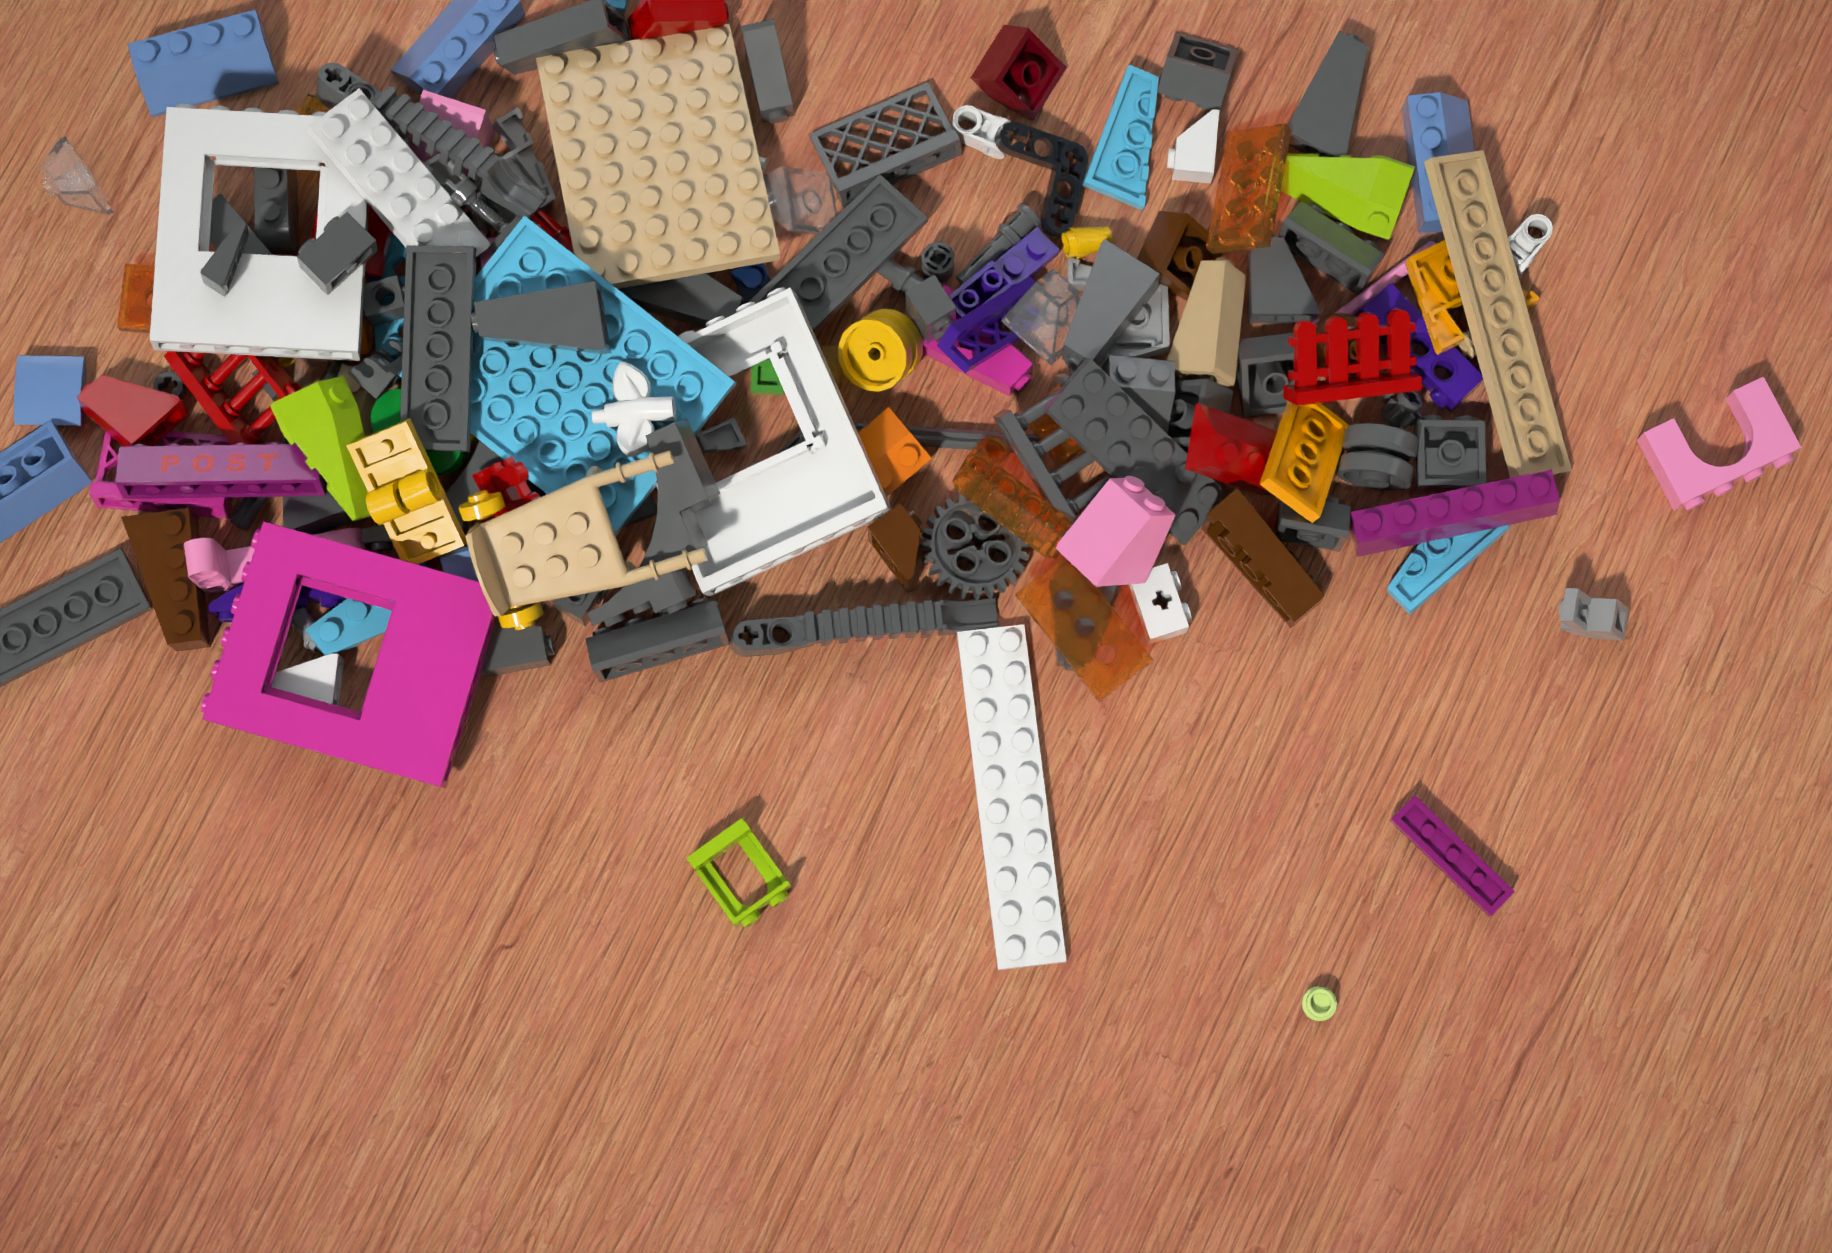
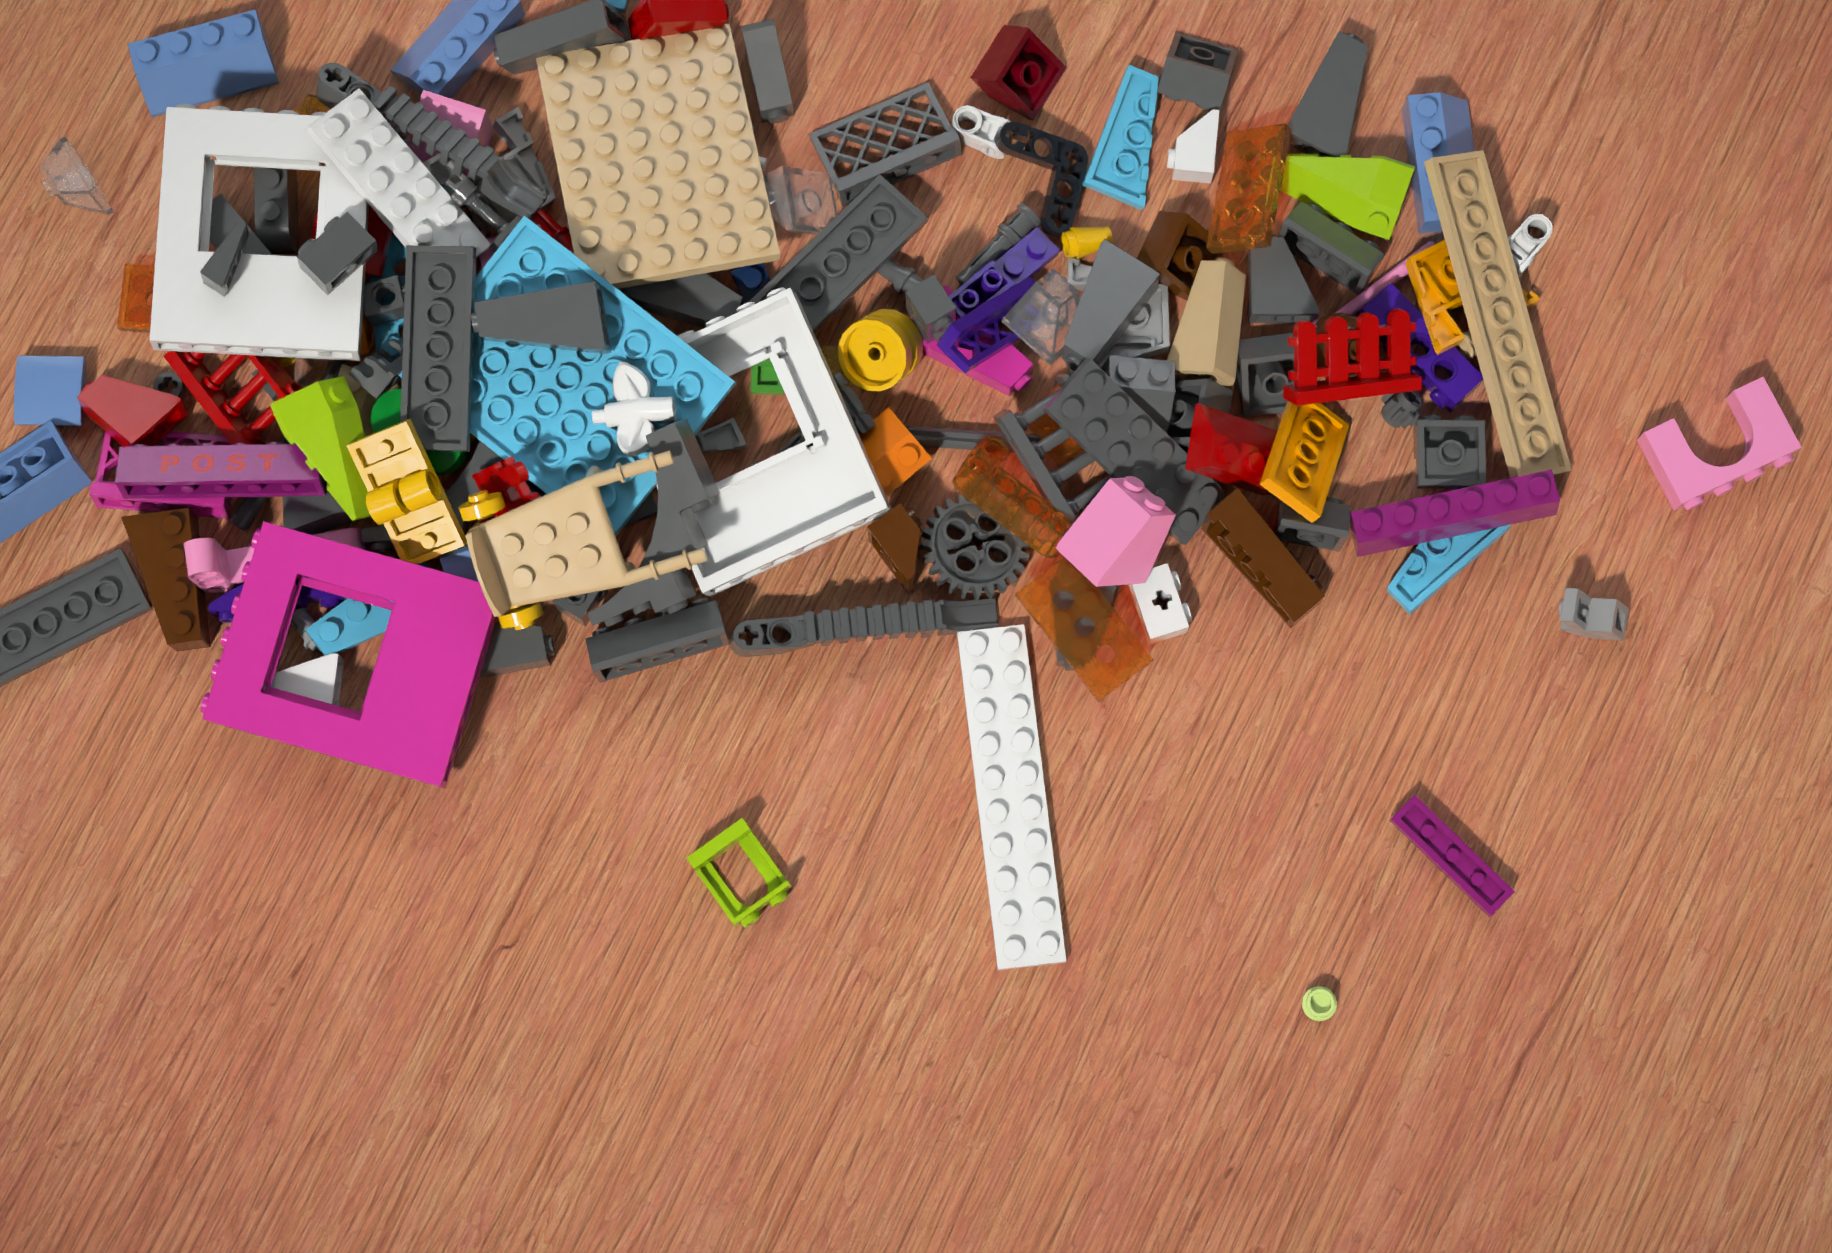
(862, 421): none -> dark grey axle
(940, 268): dark grey wheel -> none
(1378, 457): dark grey wheel -> none

